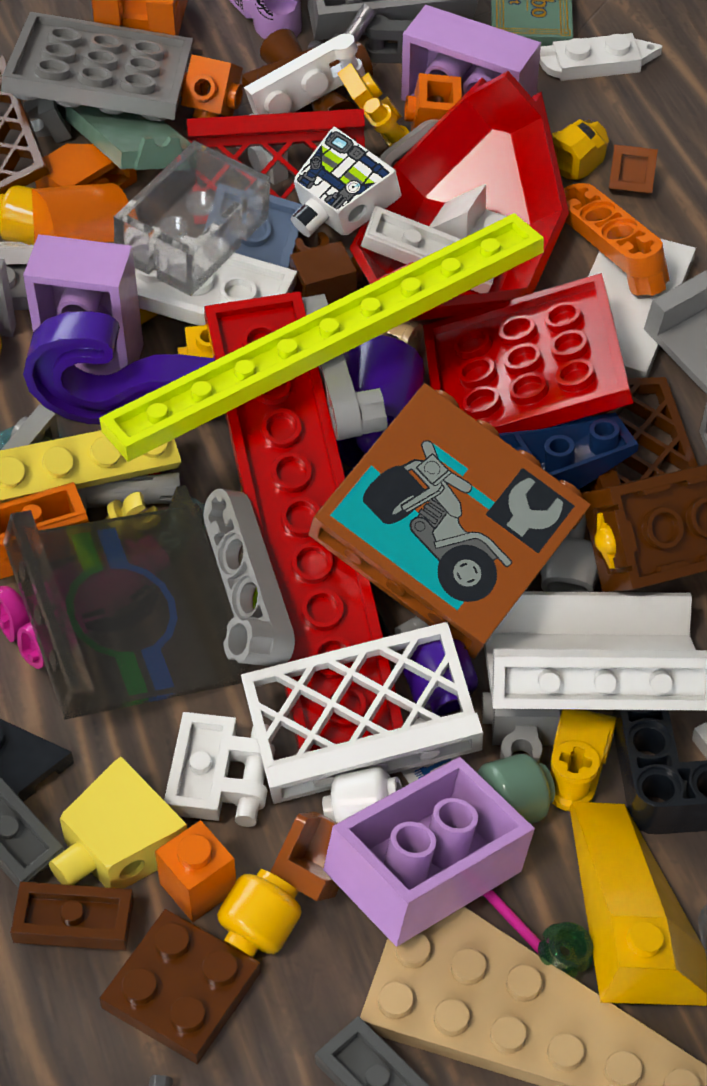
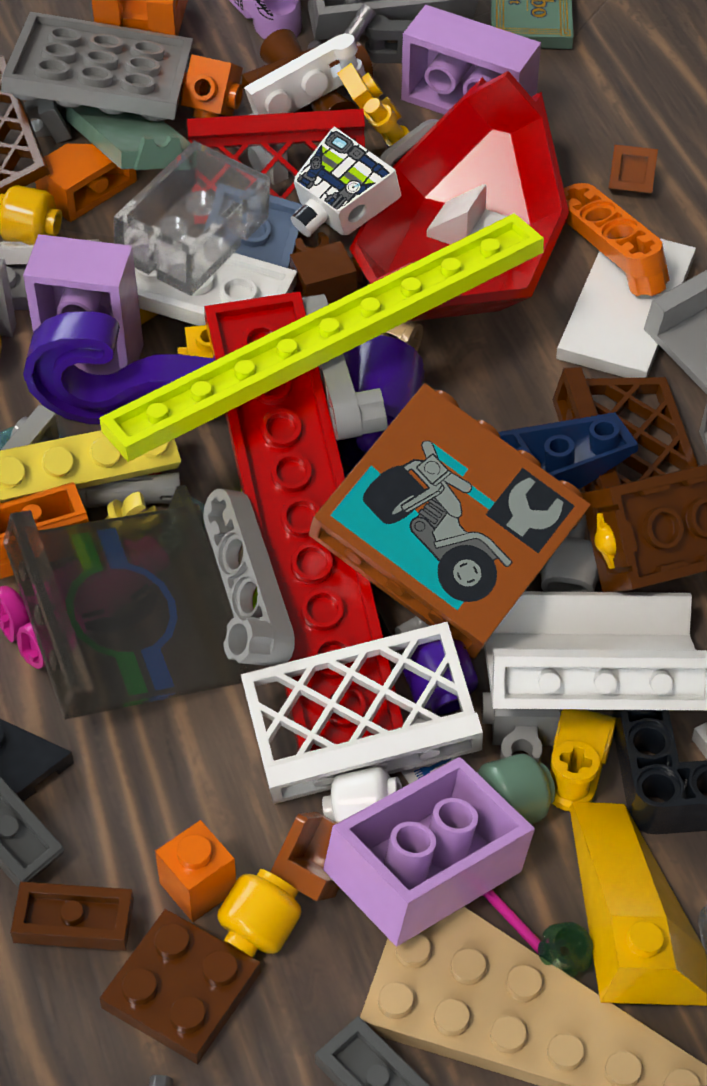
(77, 211): orange brick -> none
(115, 830): light yellow torso -> none
(201, 769): white plate -> none
(407, 239): white tile -> none
(432, 98): orange brick -> none
(532, 358): red plate -> none
(580, 148): yellow rock -> none
(597, 56): white plate -> none

